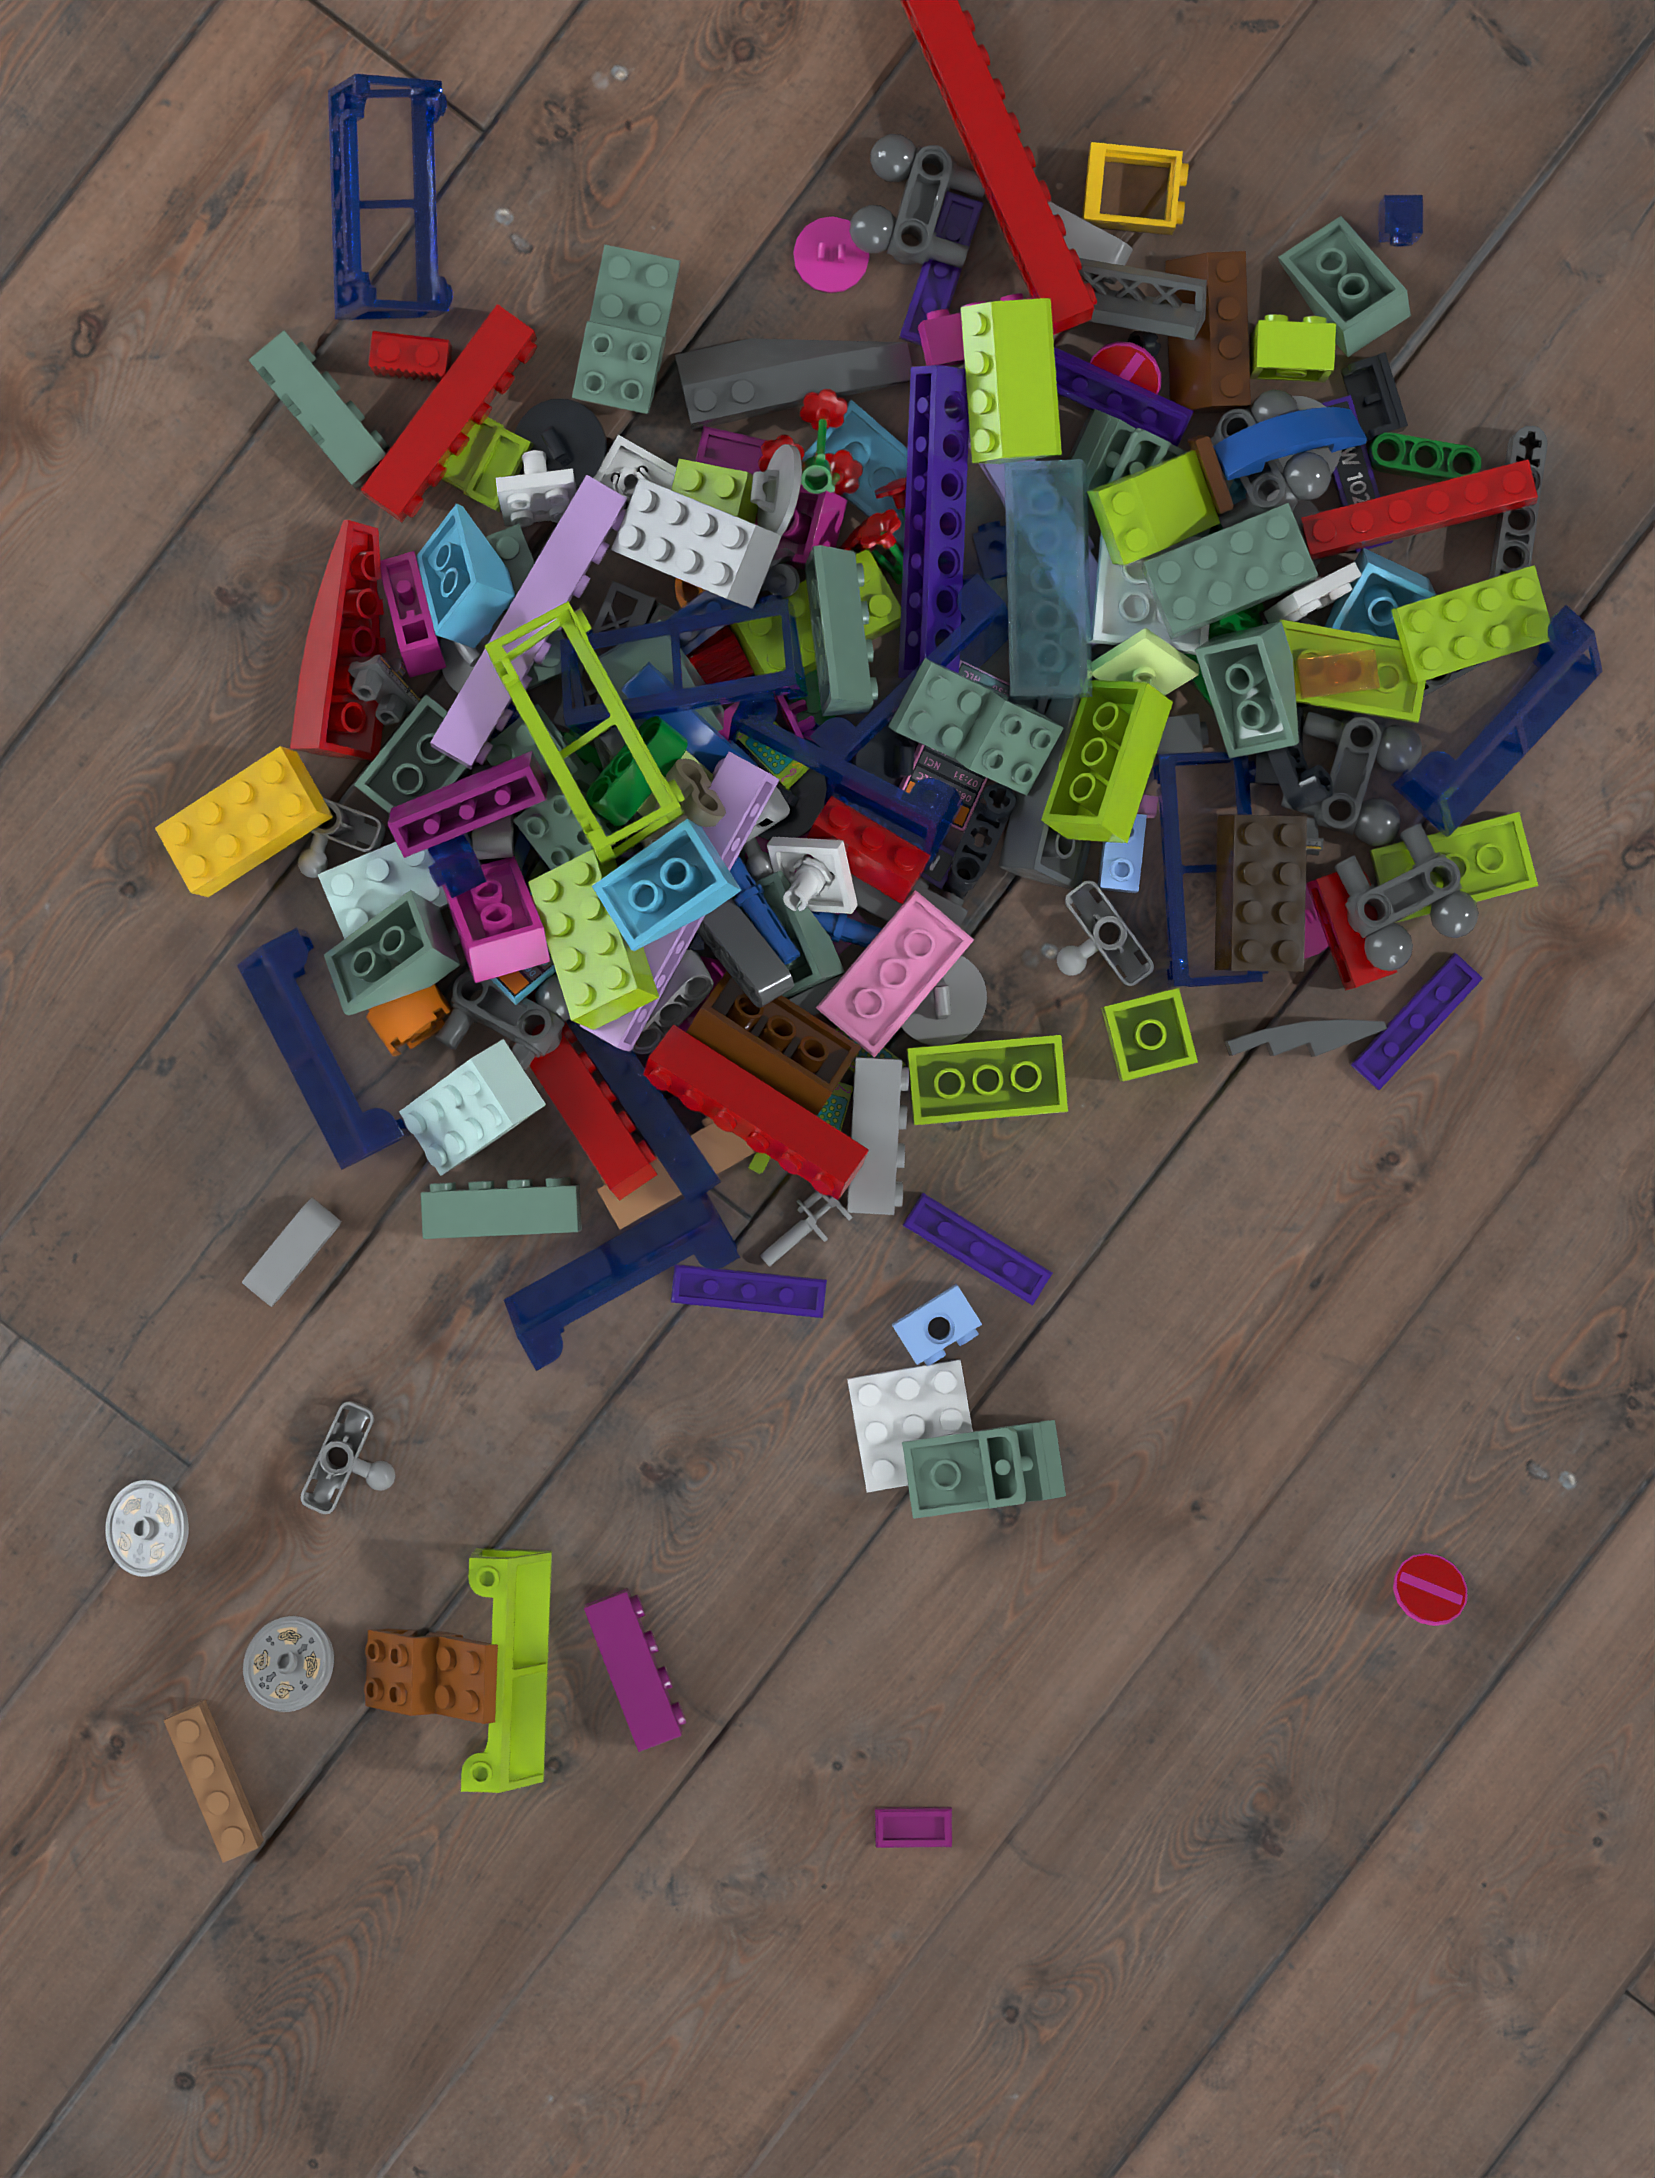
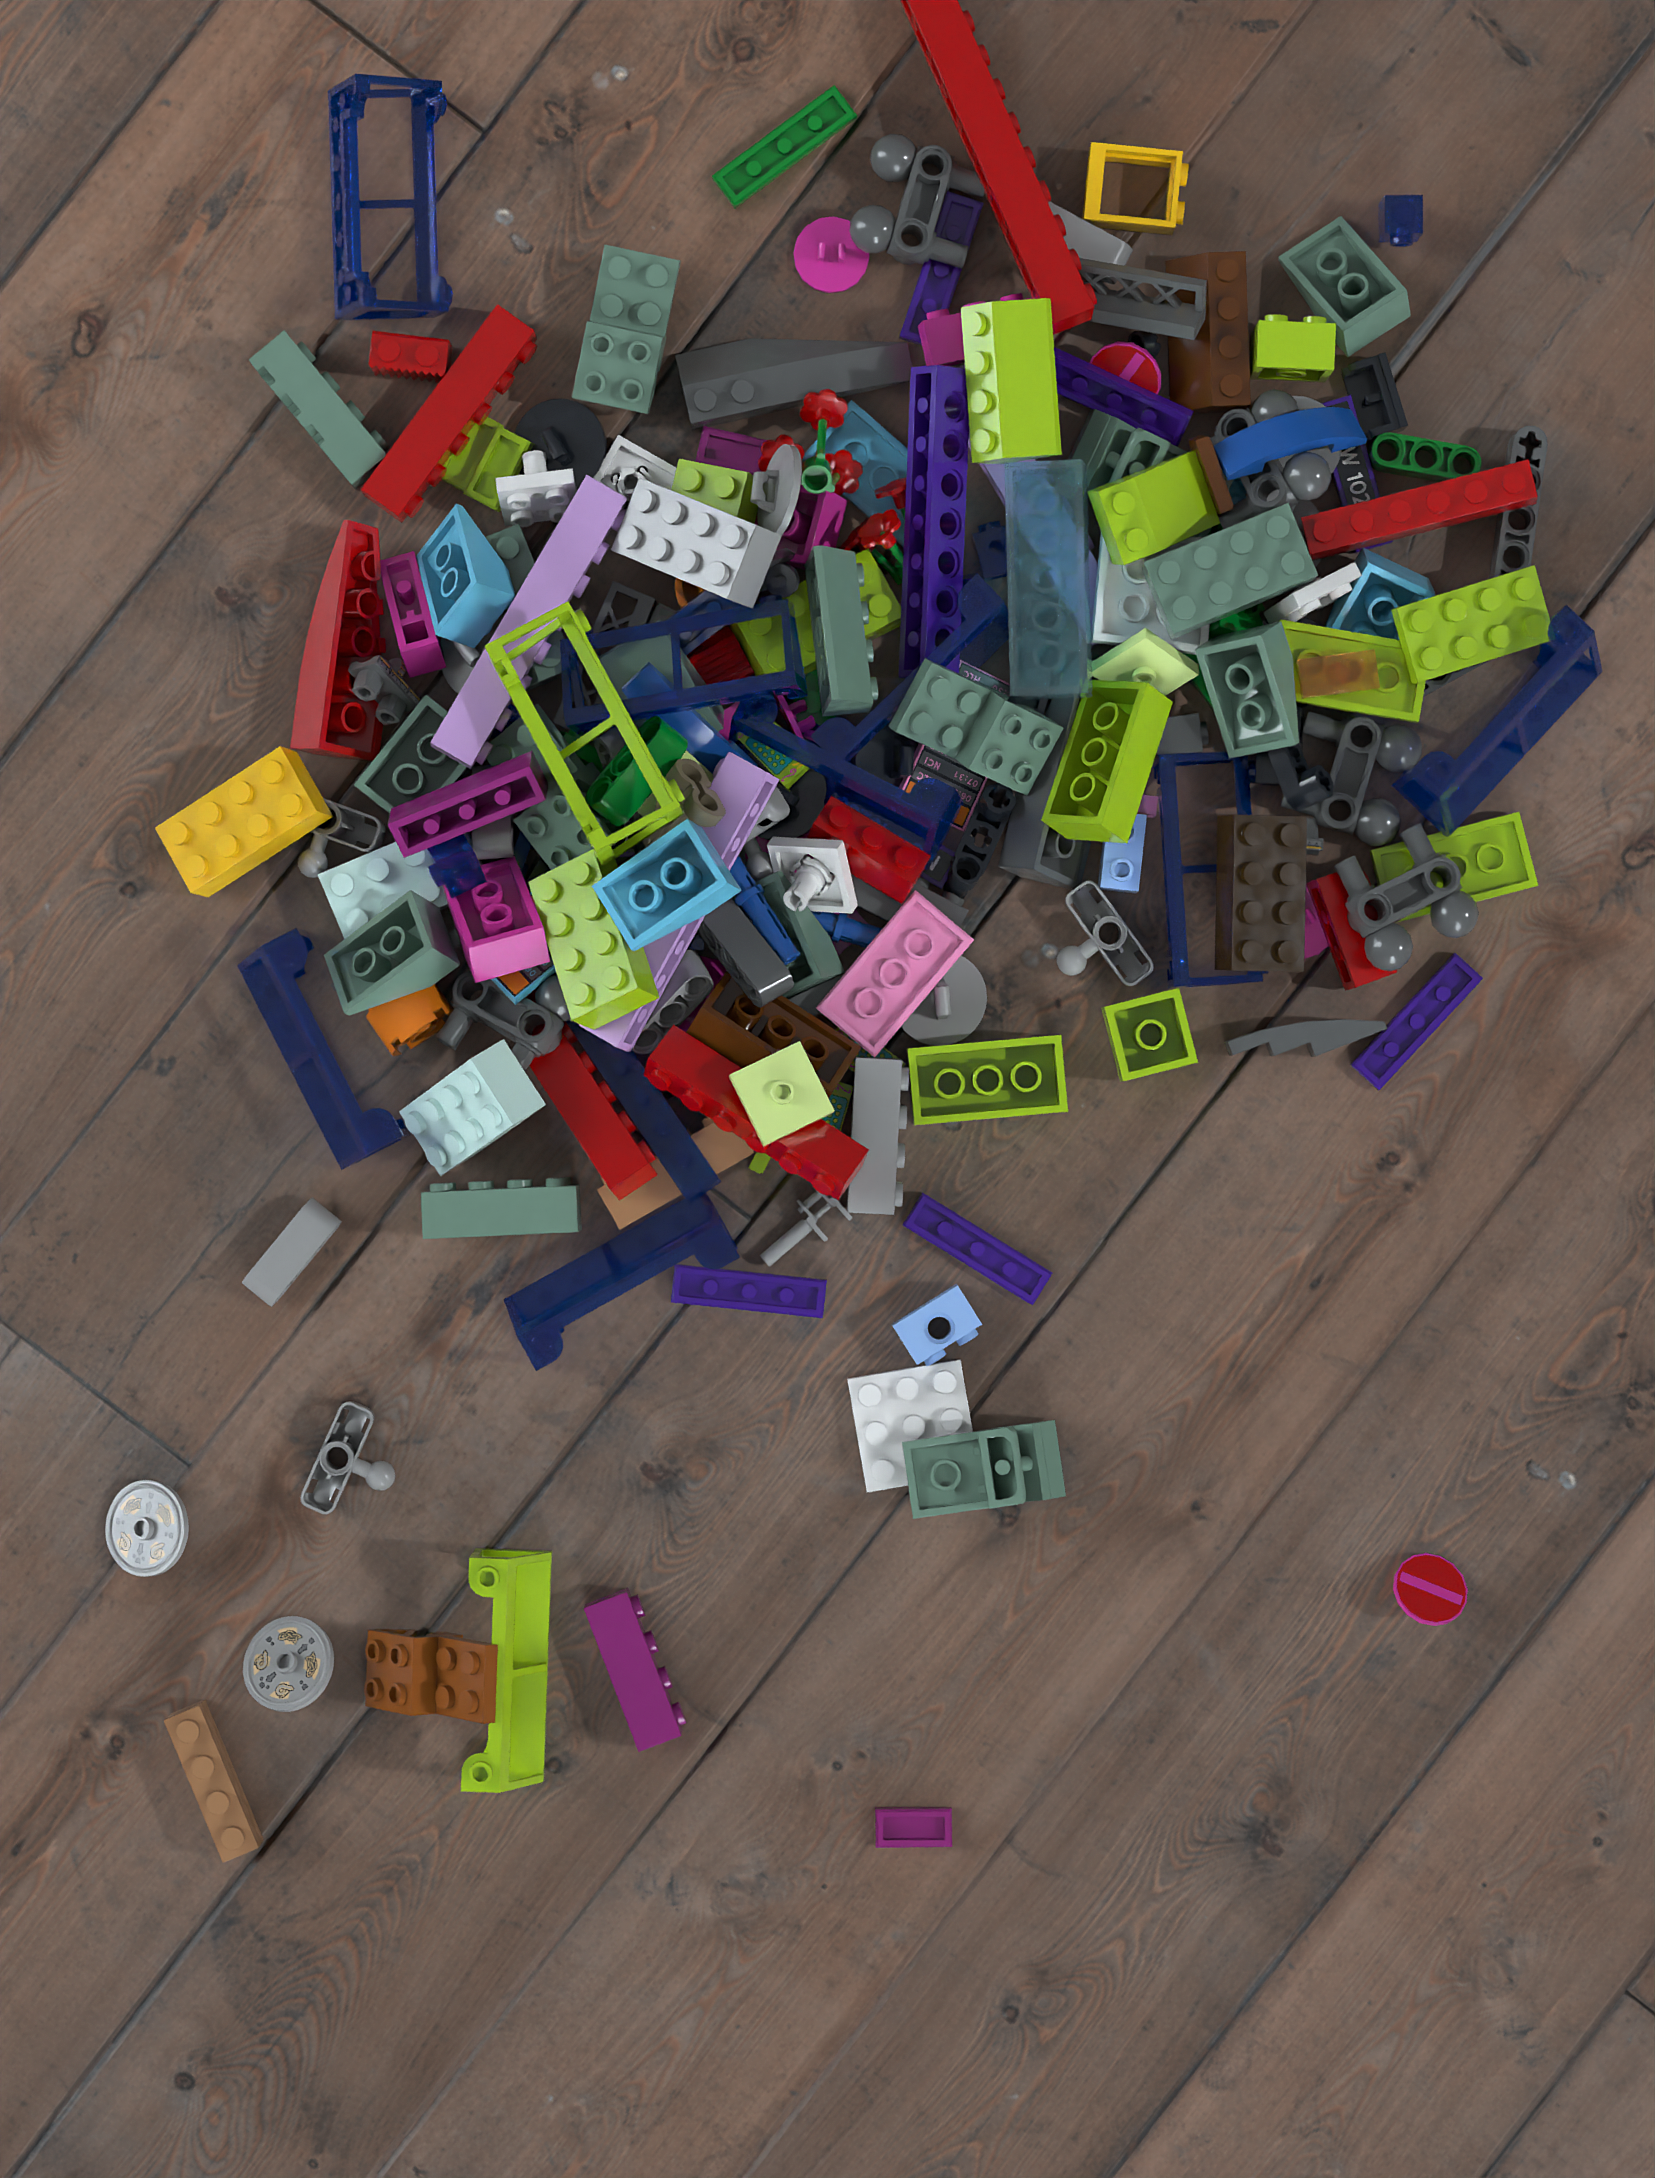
(781, 1093): none -> yellowish green plate
(784, 146): none -> green tile

